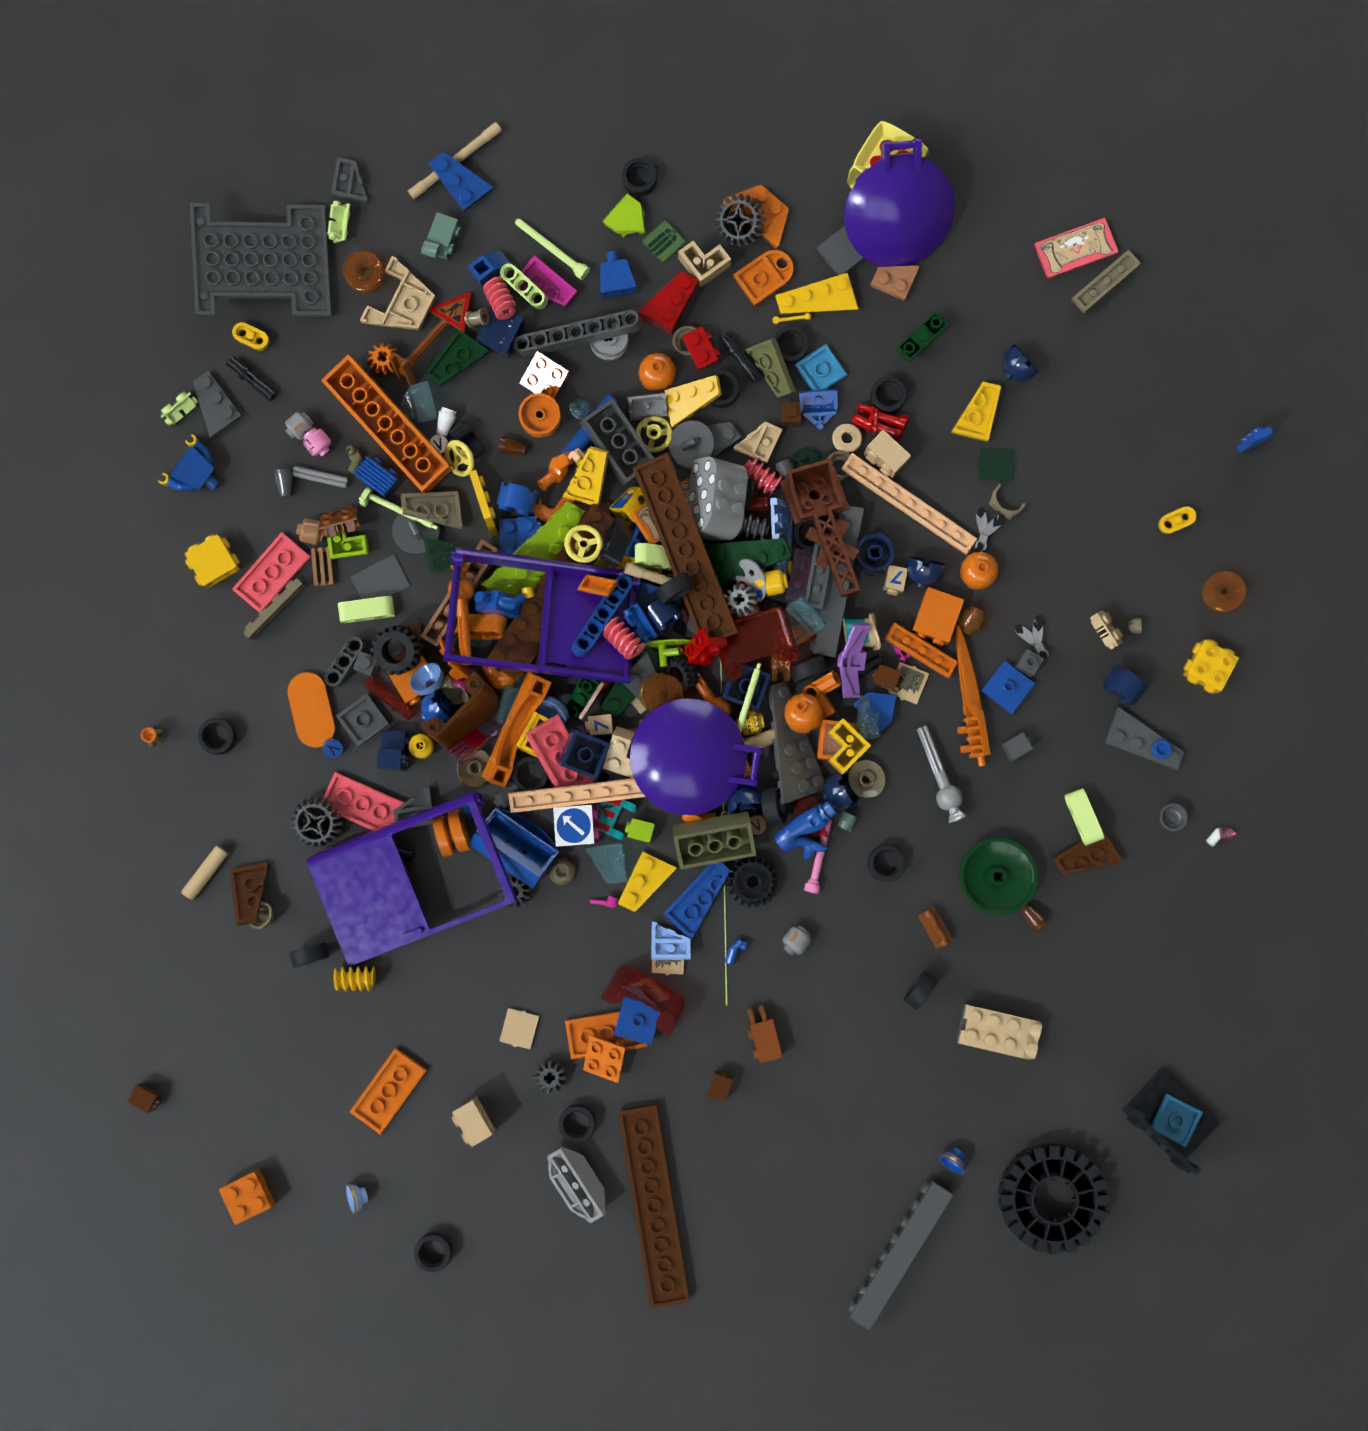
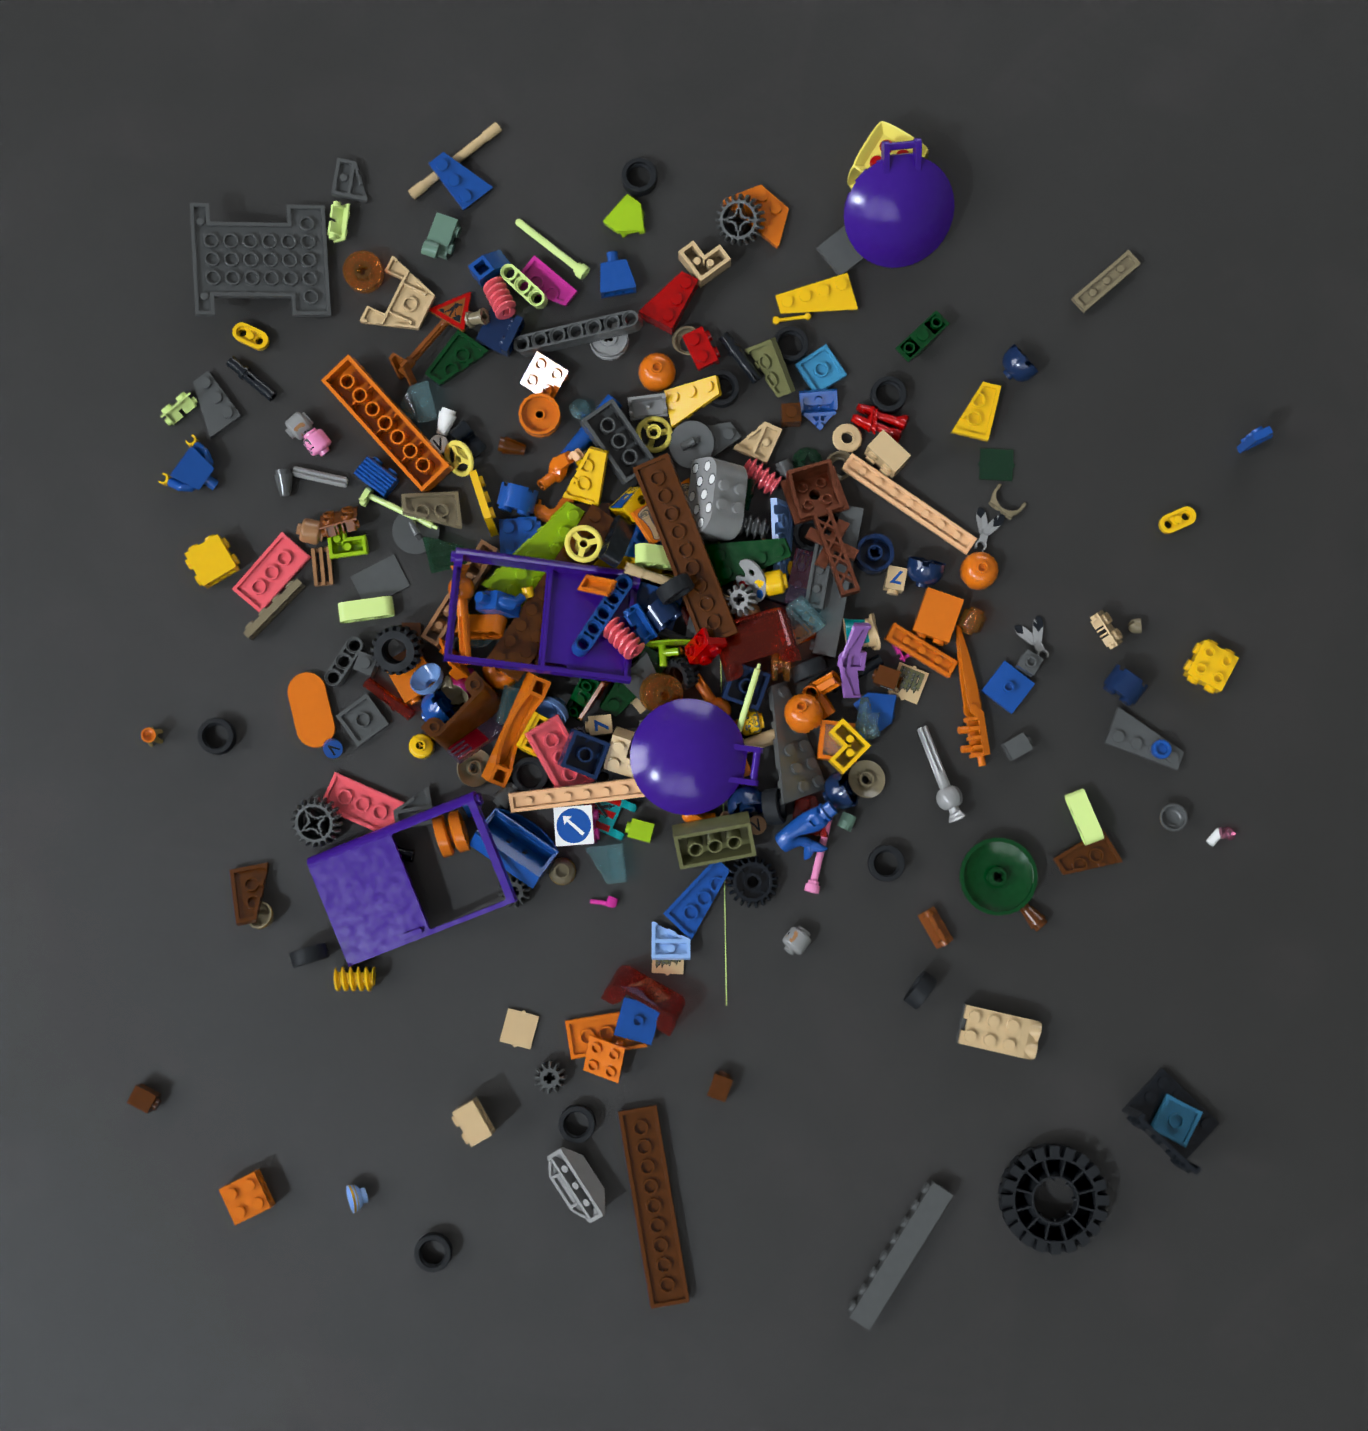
(204, 872): tan piece -> none
(355, 457): olive arm -> none
(375, 359): orange gear -> none
(388, 1091): orange tile -> none
(393, 751): dark blue brick -> none
(644, 881): yellow wing -> none
(663, 240): clear green piece -> none
(733, 950): blue arm -> none
(759, 505): clear red cone -> none
(763, 276): orange tile -> none
(764, 1037): dark orange hinge -> none
(895, 280): nougat wing -> none
(954, 1160): blue piece -> none
(1076, 248): tile -> none
(1215, 584): clear orange wheel -> none

